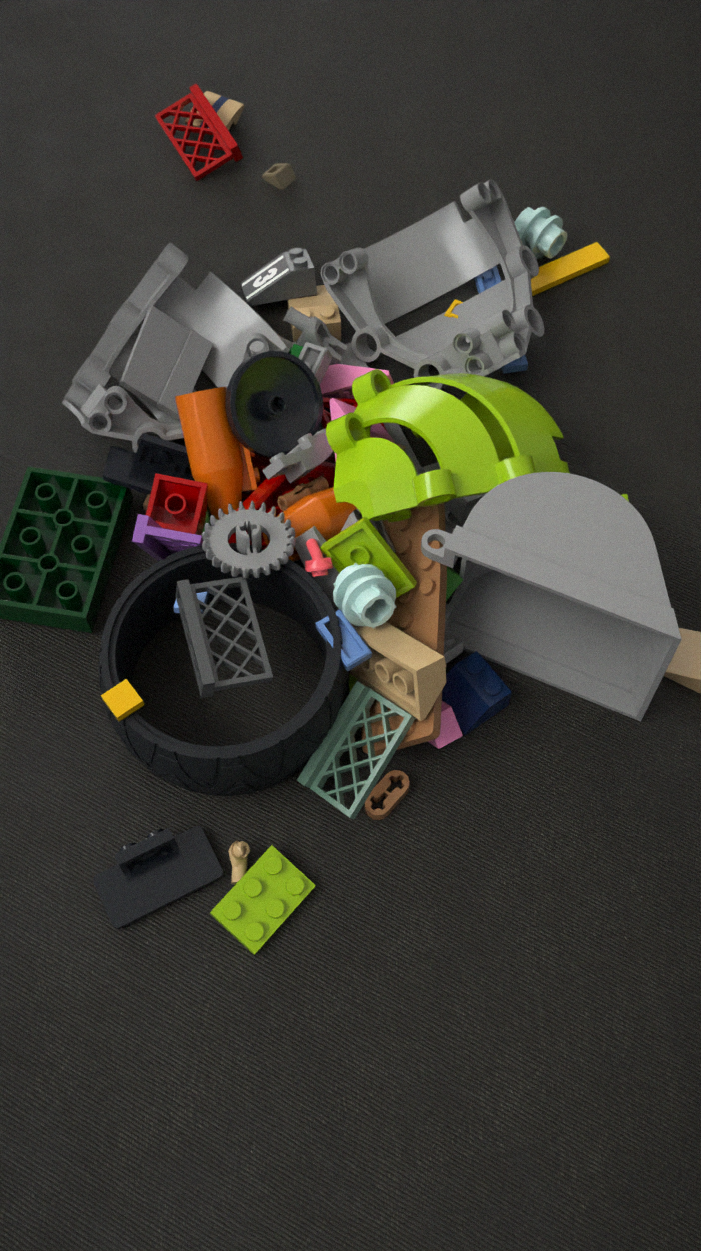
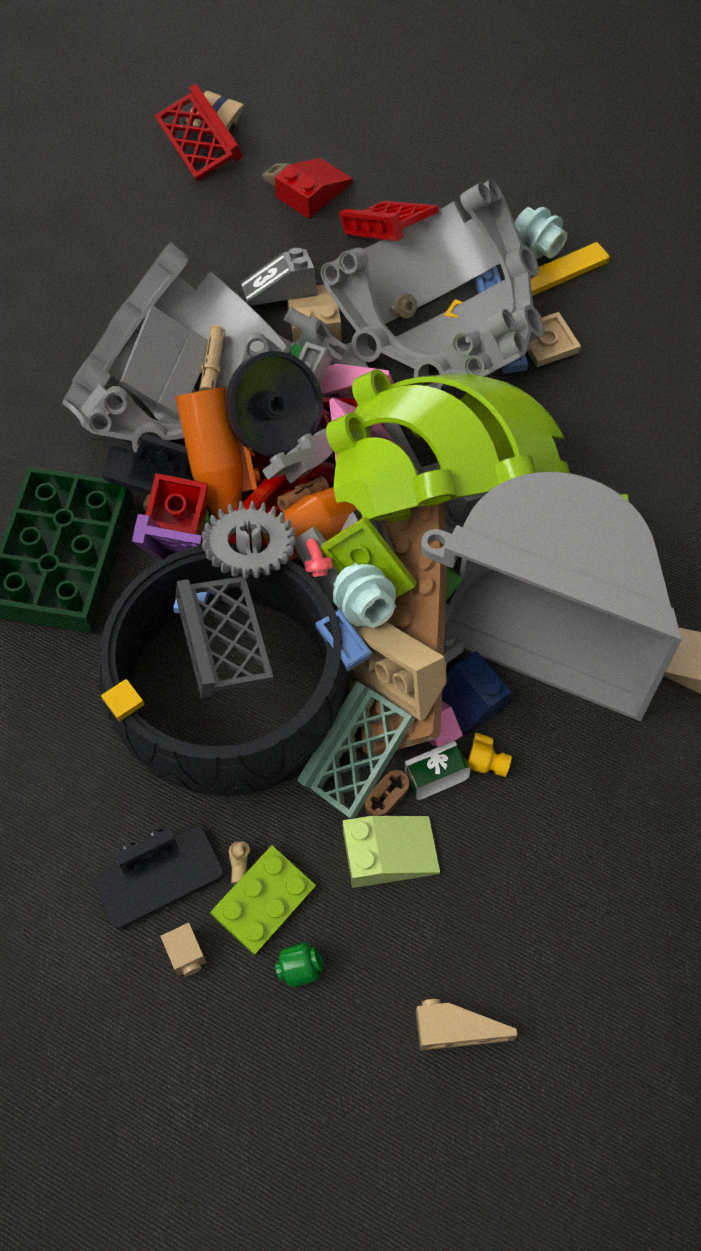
(183, 950): none -> tan brick
(210, 369): none -> tan pin
(299, 964): none -> green head
(310, 185): none -> red slope
(385, 219): none -> red fence
(389, 849): none -> yellowish green slope
(405, 306): none -> dark tan plate
(436, 770): none -> piece
(451, 1026): none -> tan slope
(483, 758): none -> yellow piece
(555, 343): none -> tan plate

